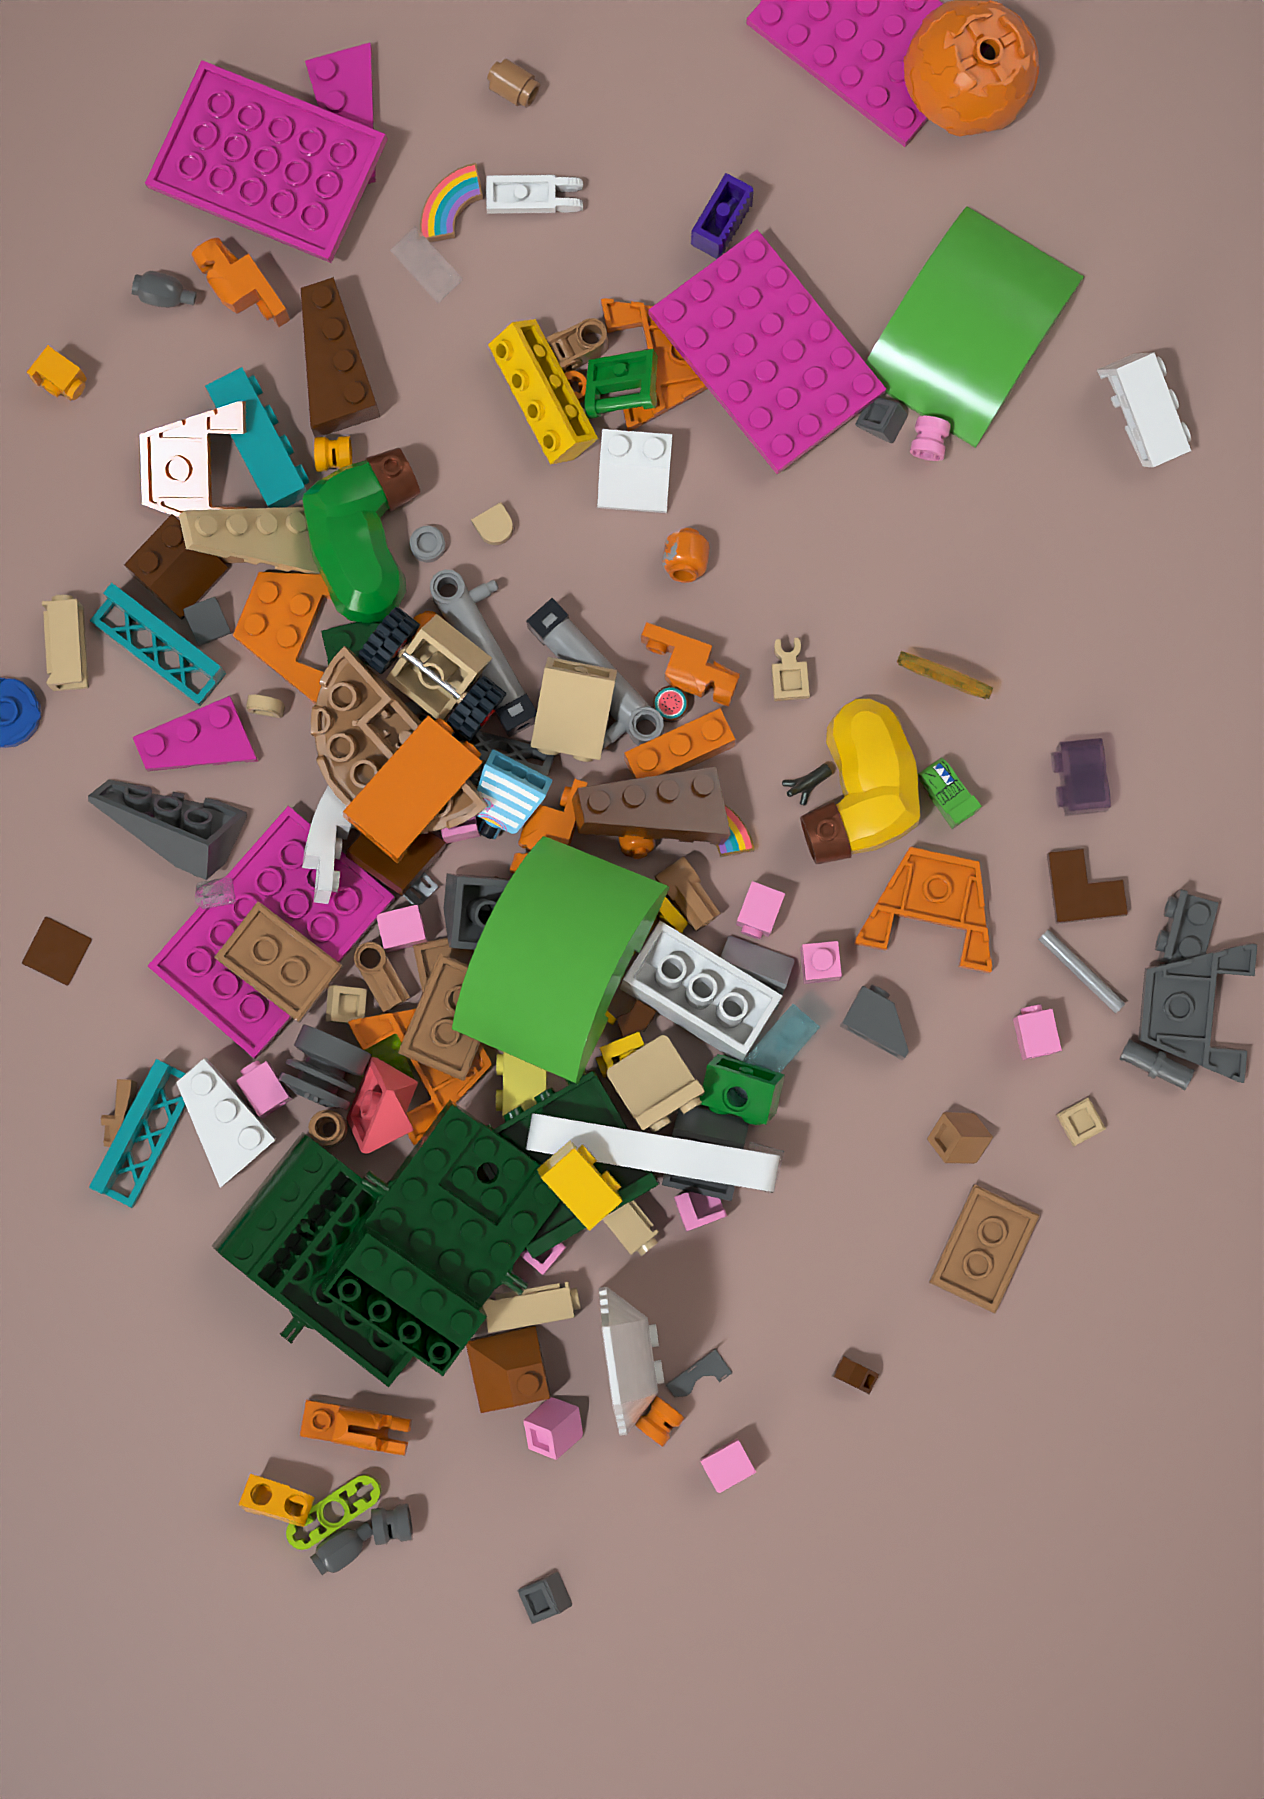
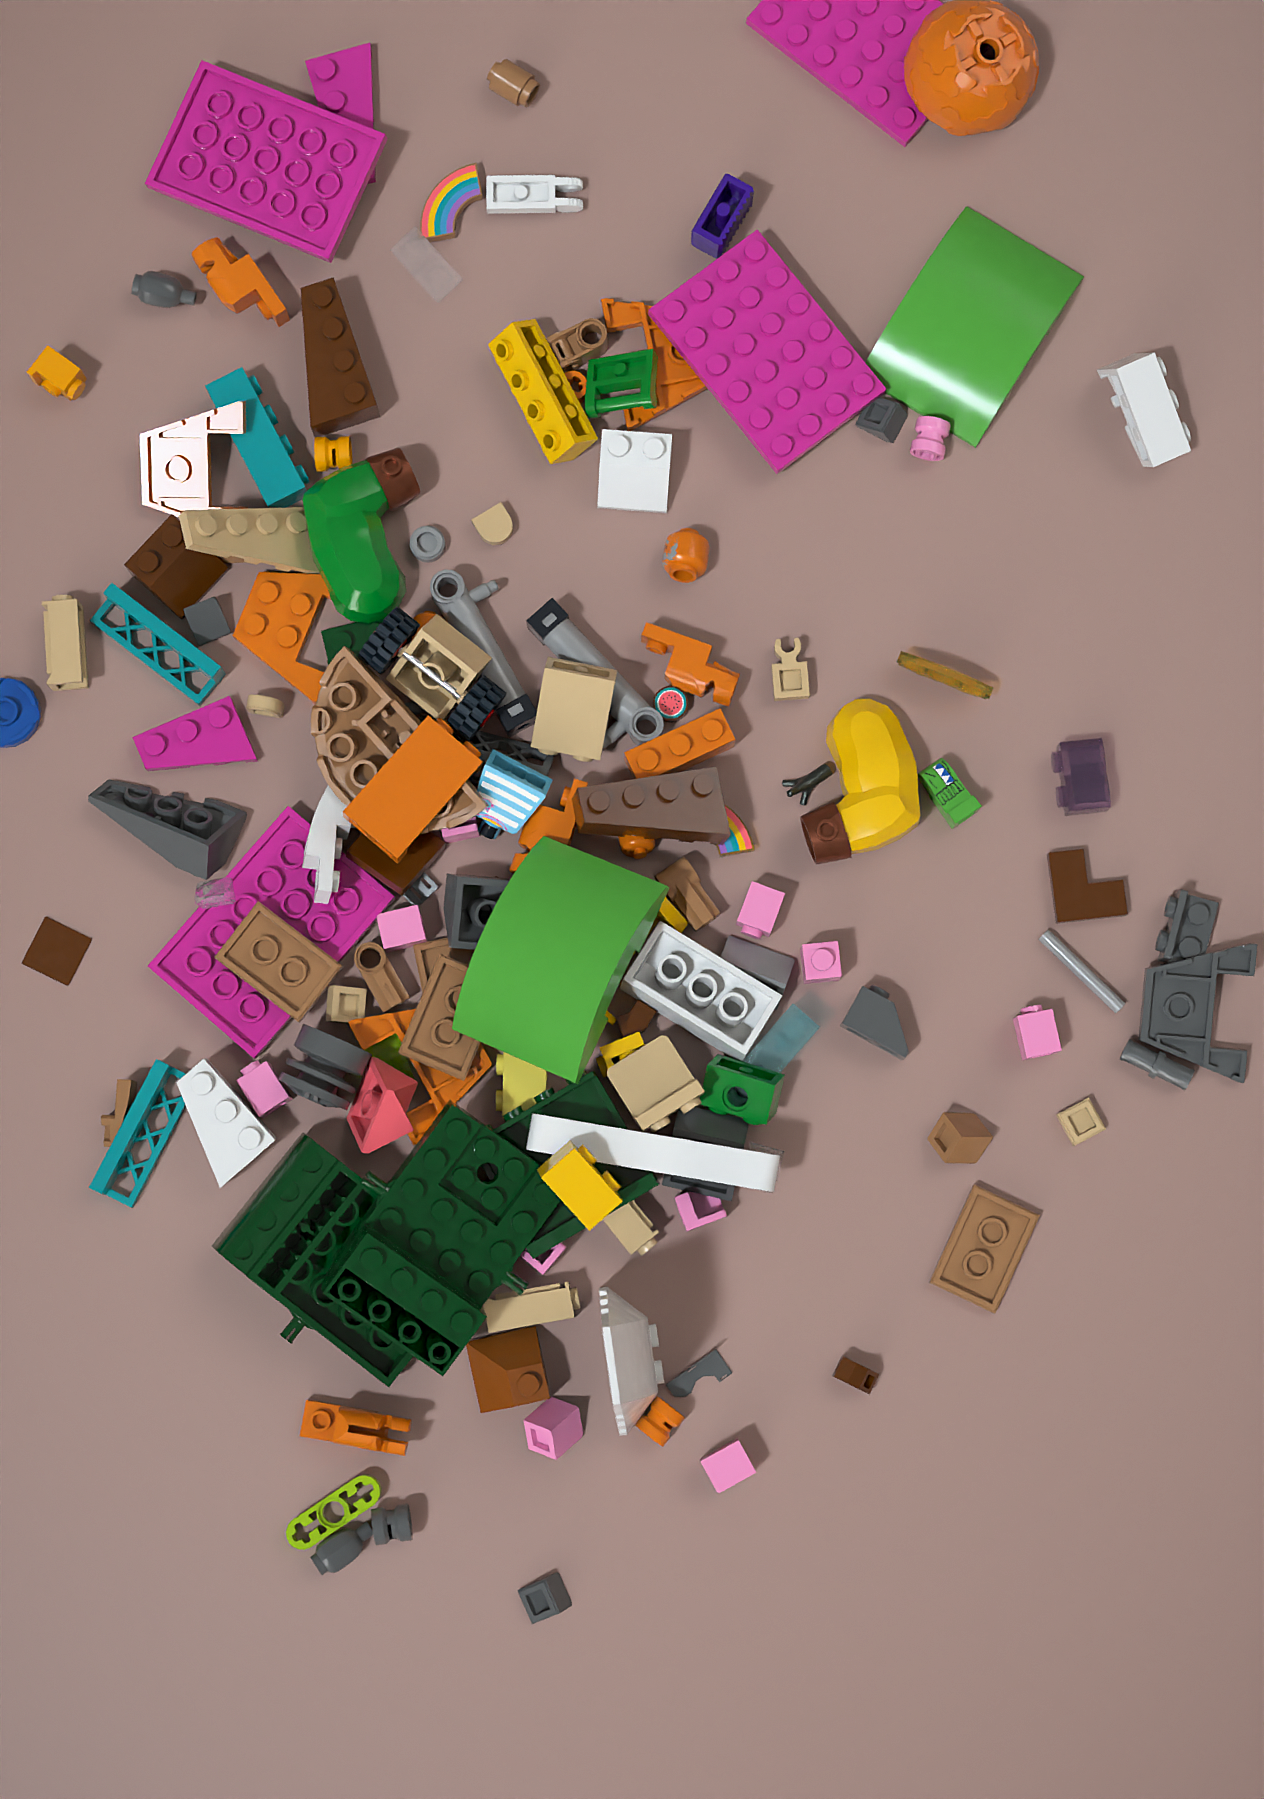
(276, 1501): light orange leg -> none
(317, 1125): medium nougat brick -> none
(934, 891): orange wing -> none

